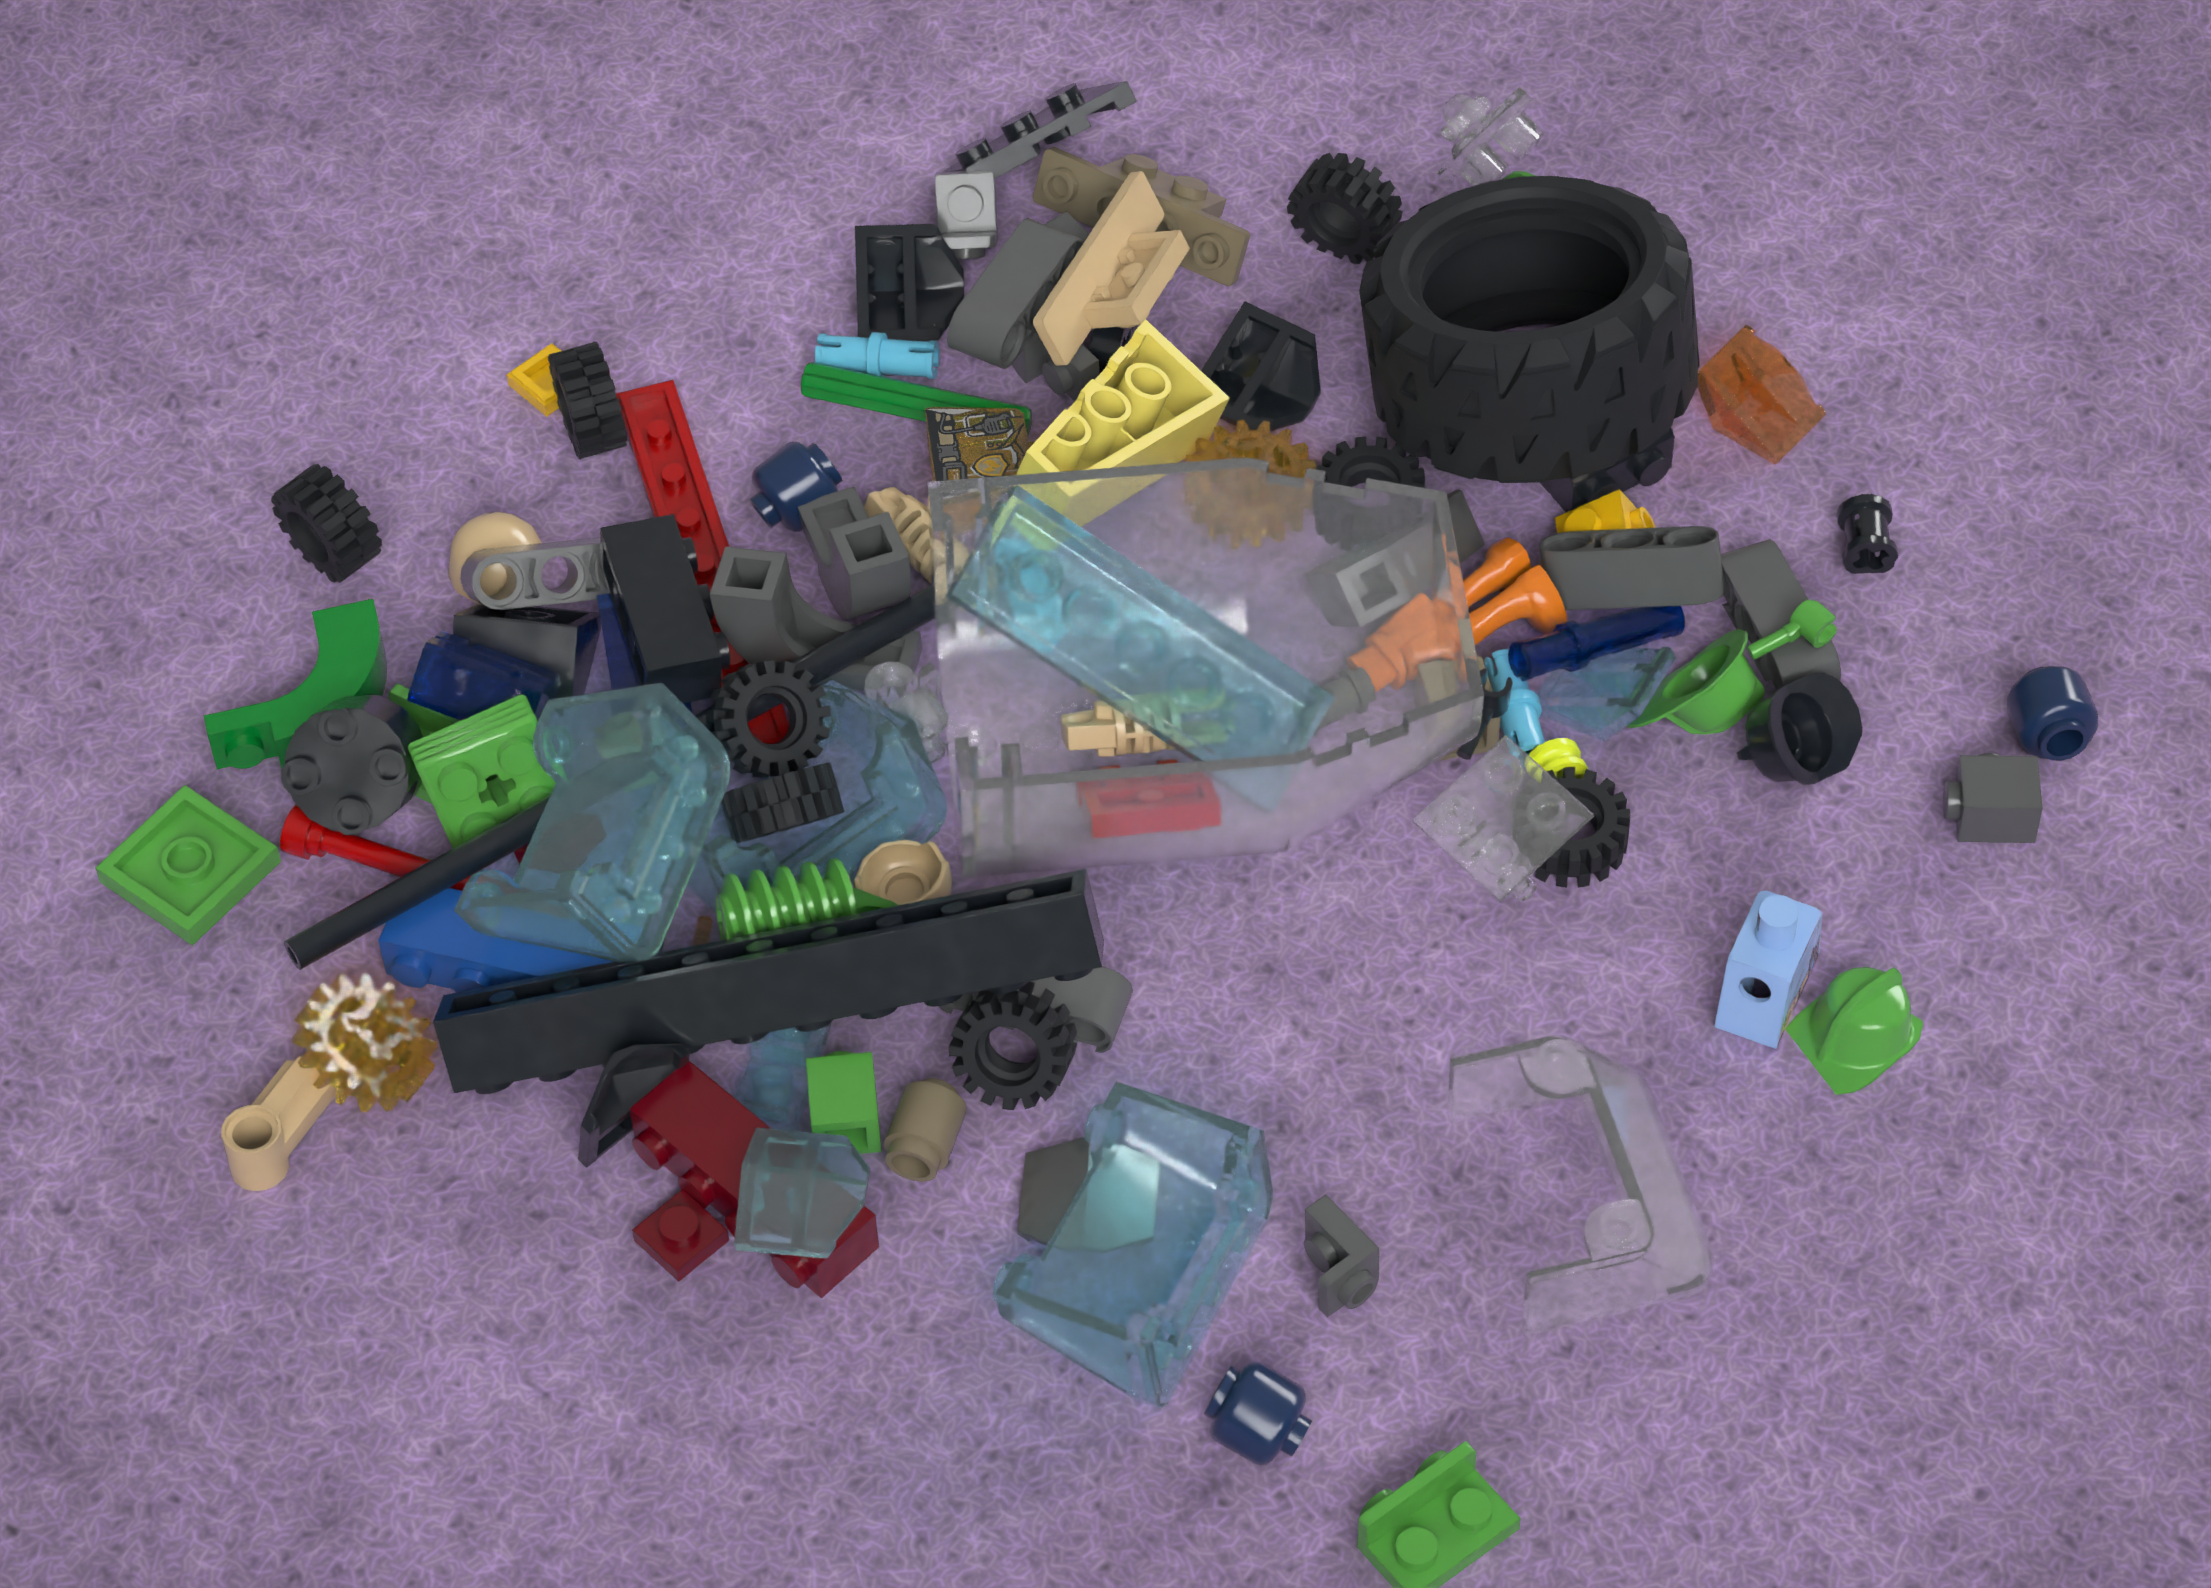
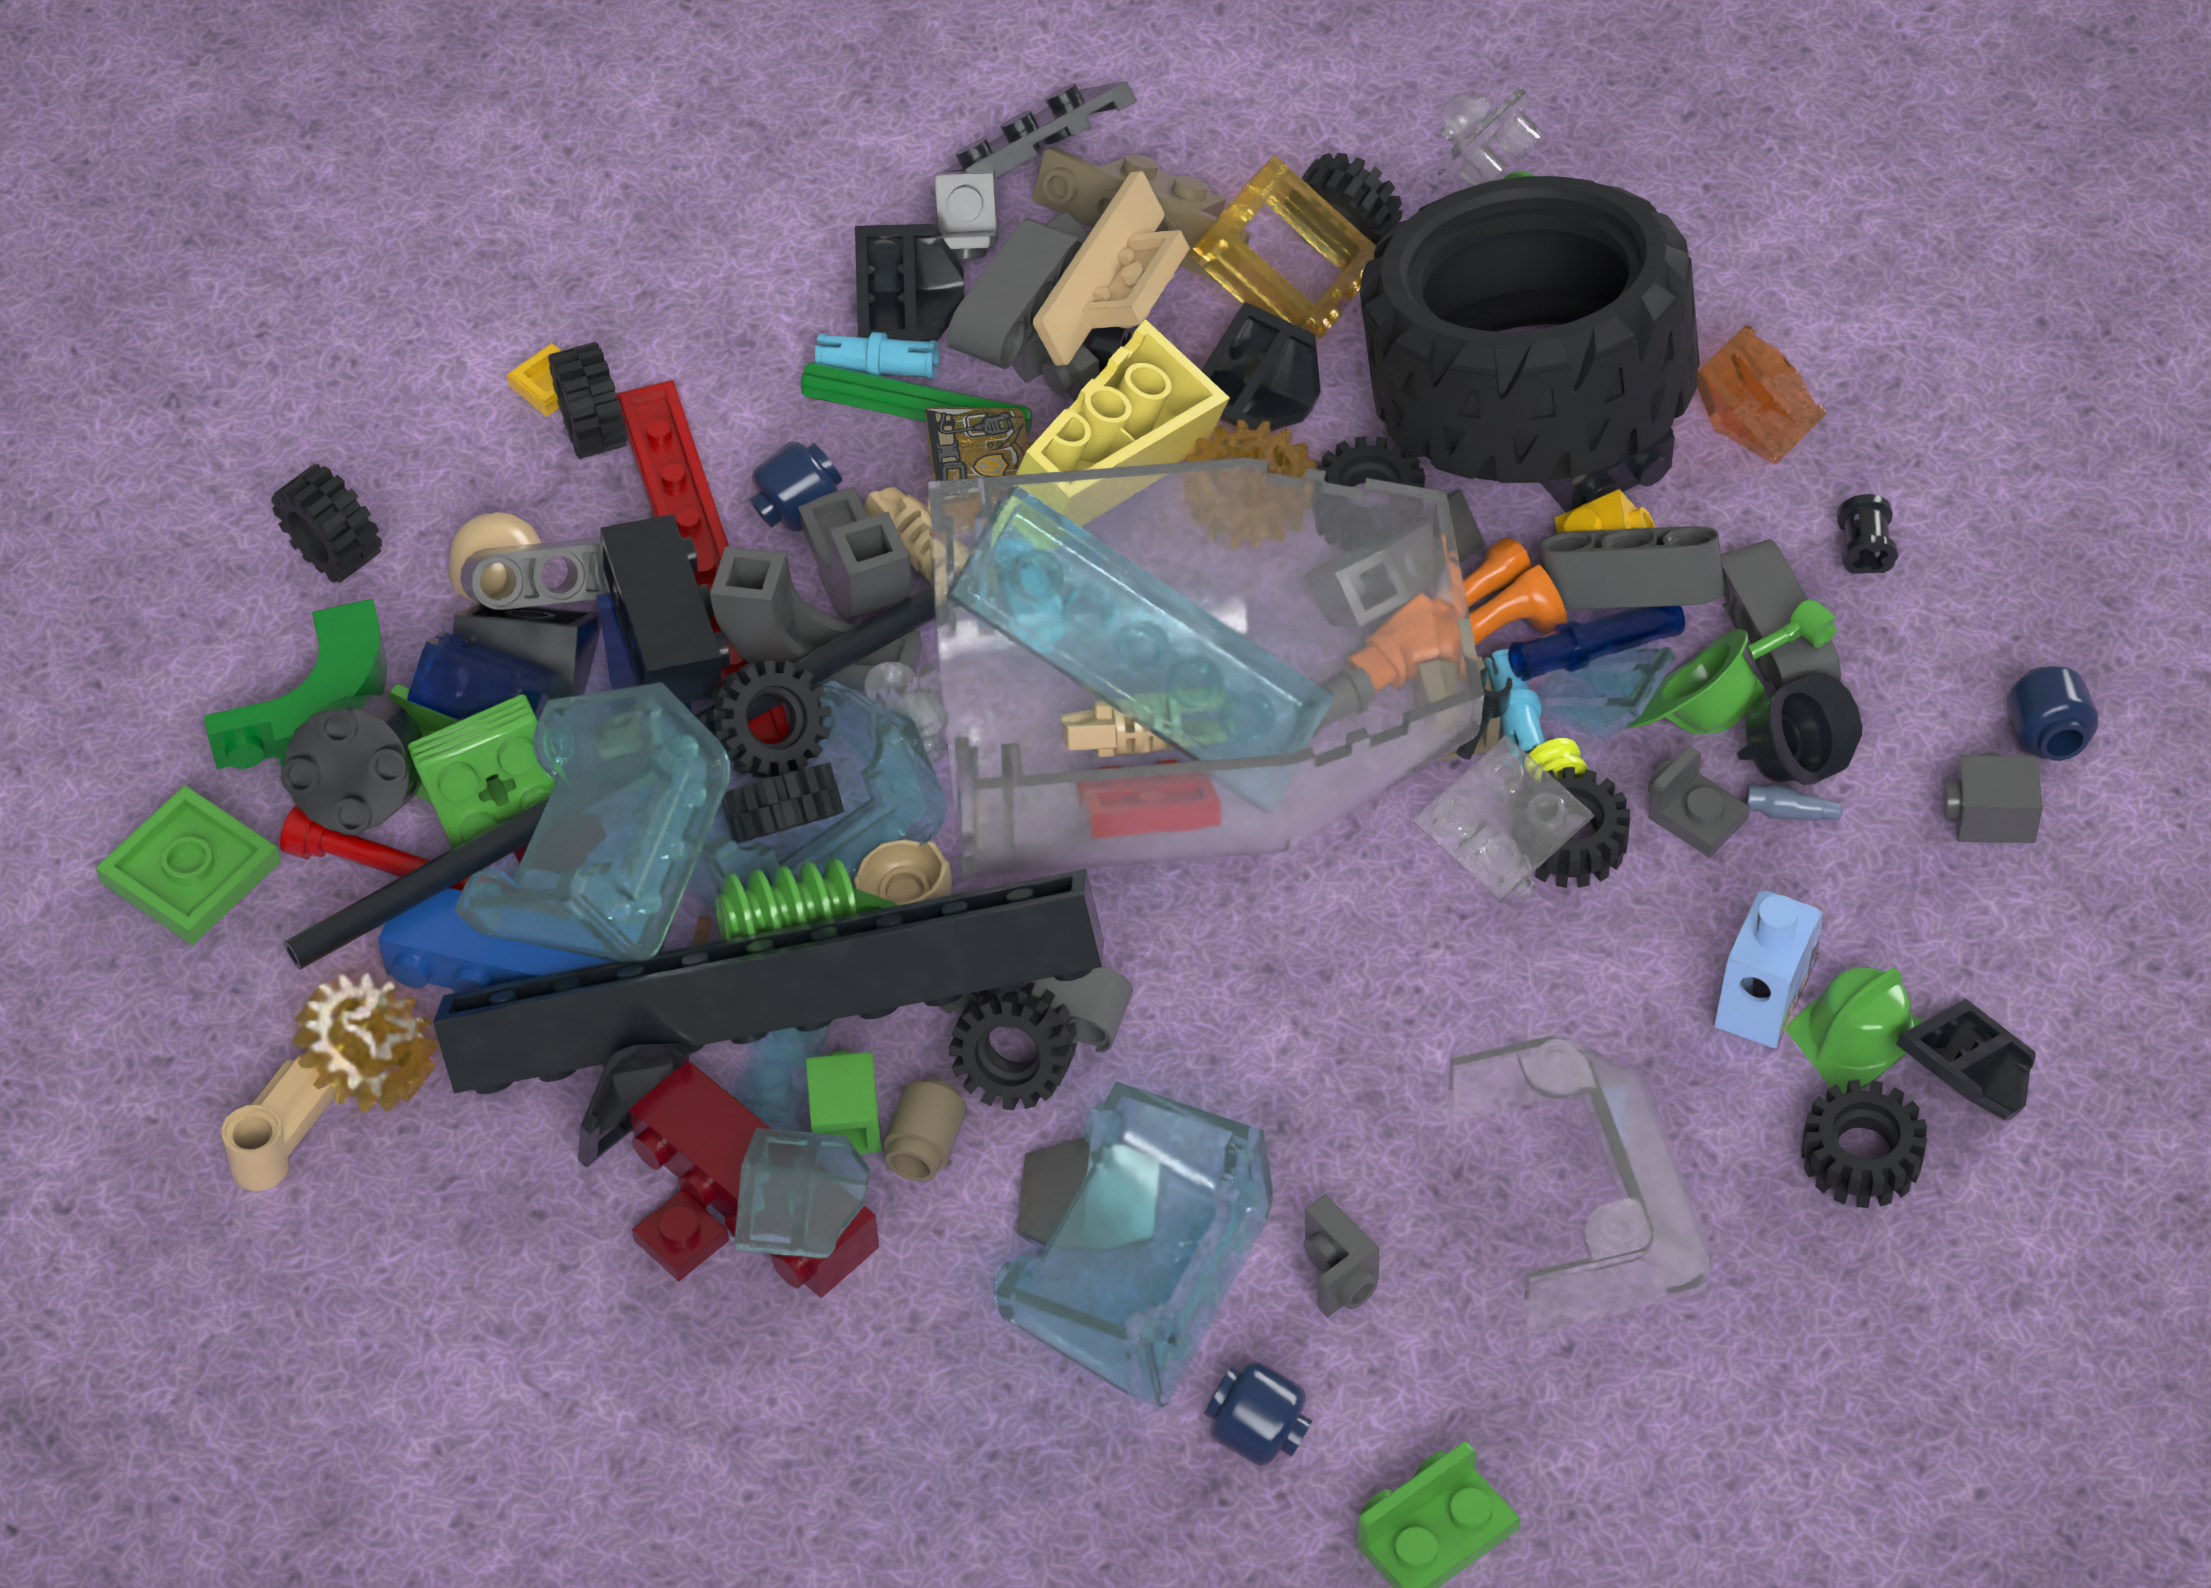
(1256, 281): none -> clear yellow window
(1693, 805): none -> dark grey bracket
(1787, 803): none -> sand blue piece
(1857, 1175): none -> black tyre
(1974, 1057): none -> black slope

